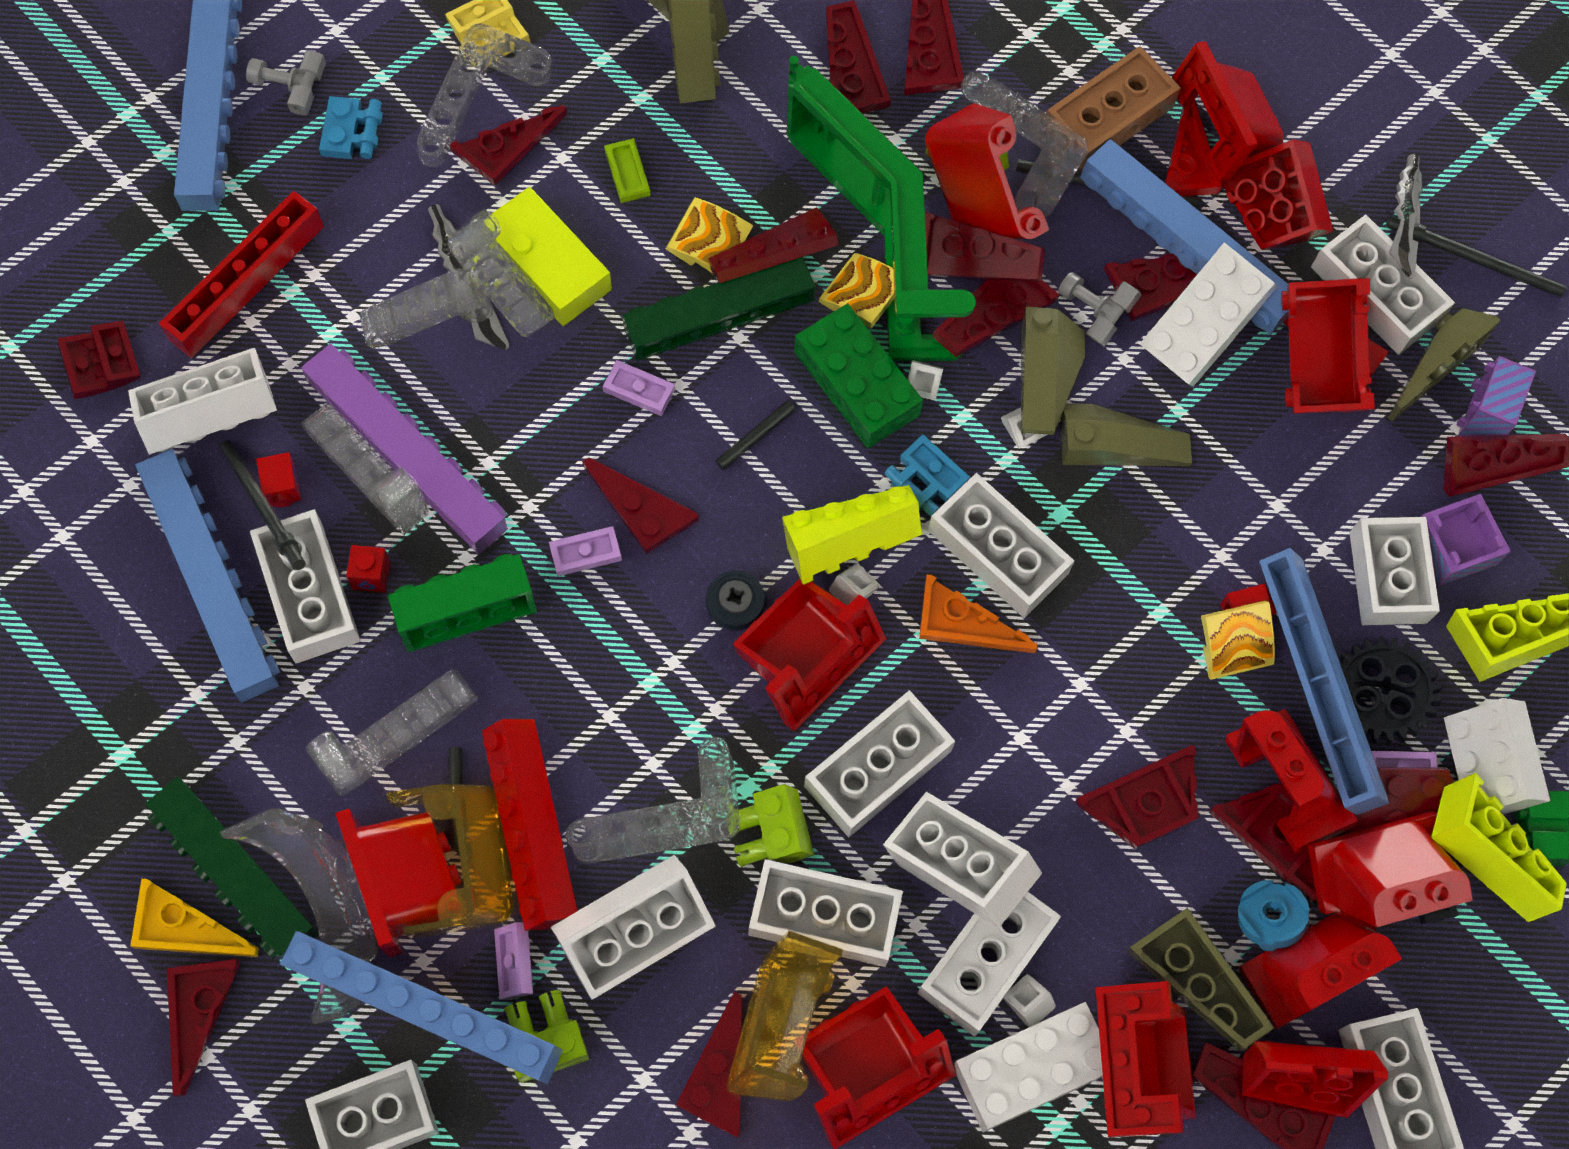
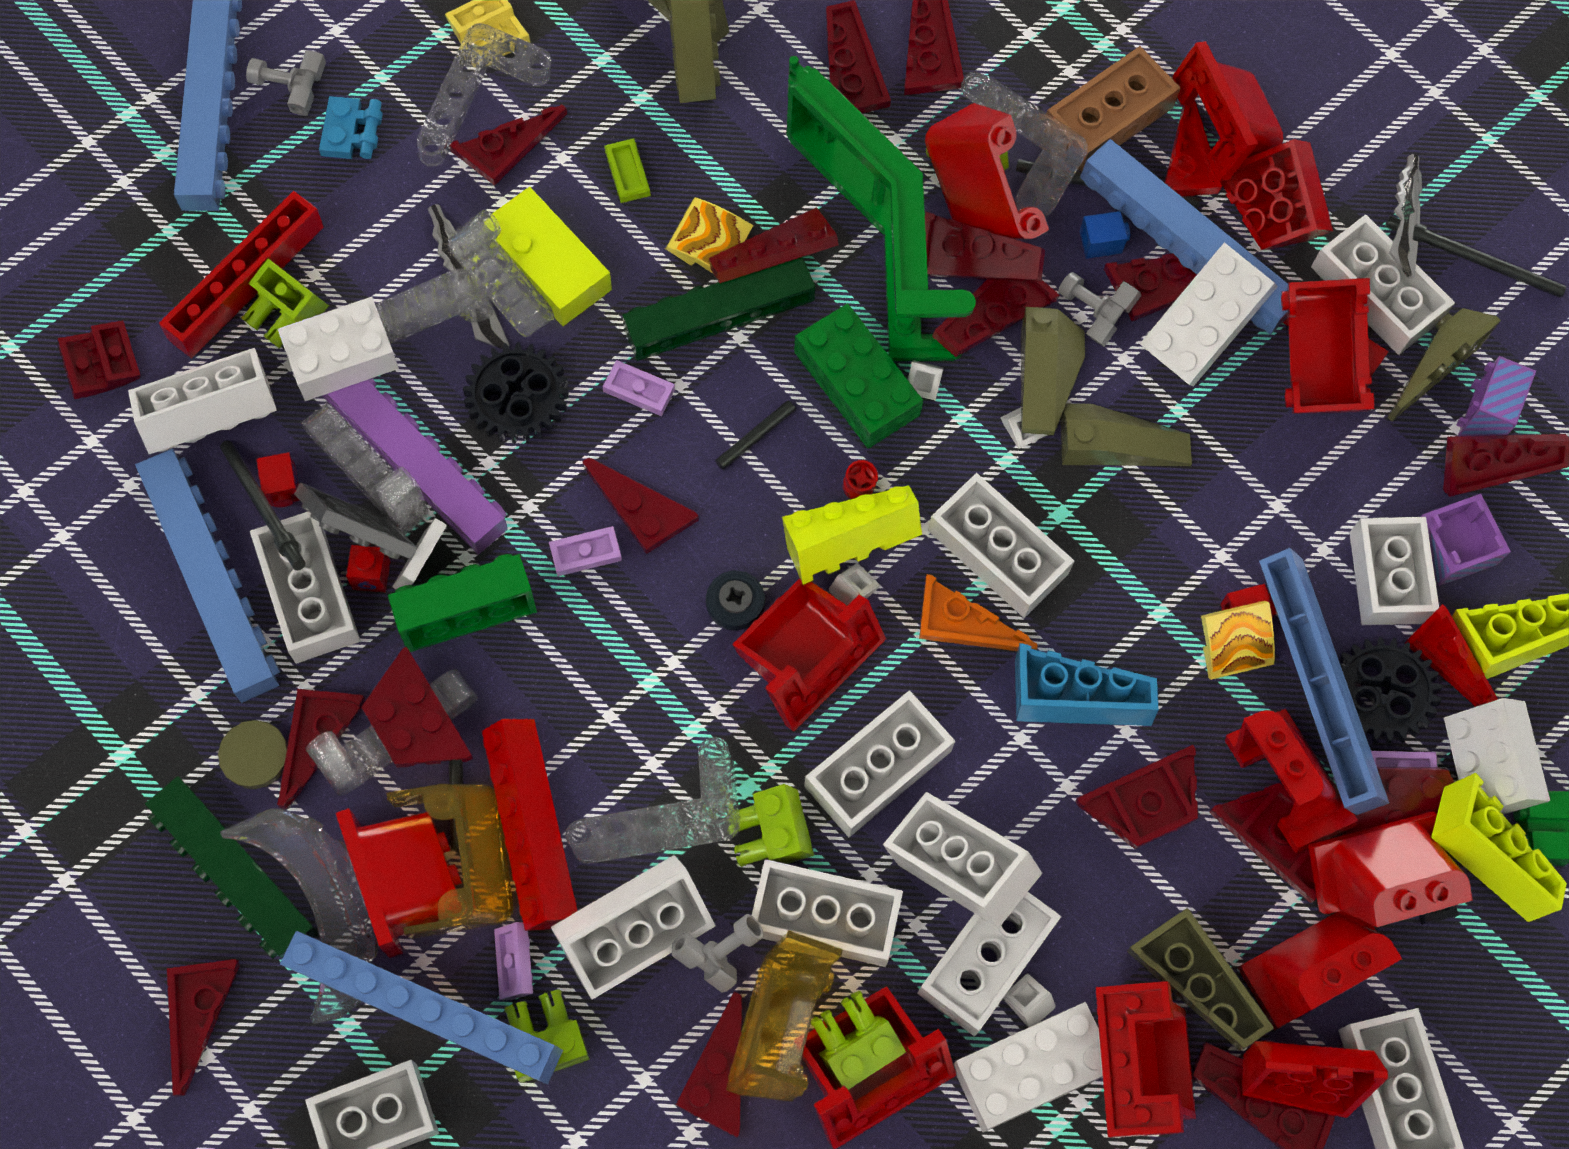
(172, 925): yellow wing -> none
(253, 754): none -> olive tile
(281, 291): none -> lime brick
(312, 716): none -> dark red wing
(338, 348): none -> white brick
(359, 523): none -> dark grey plate
(412, 718): none -> dark red wing
(425, 546): none -> white tile
(491, 380): none -> black gear
(712, 956): none -> light grey bar
(861, 1051): none -> lime brick
(863, 285): slope -> none
(863, 474): none -> red wheel
(933, 468): dark azure plate -> none
(1080, 692): none -> dark azure wedge
(1104, 234): none -> blue brick
(1268, 932): dark azure plate -> none
(1451, 656): none -> red wing

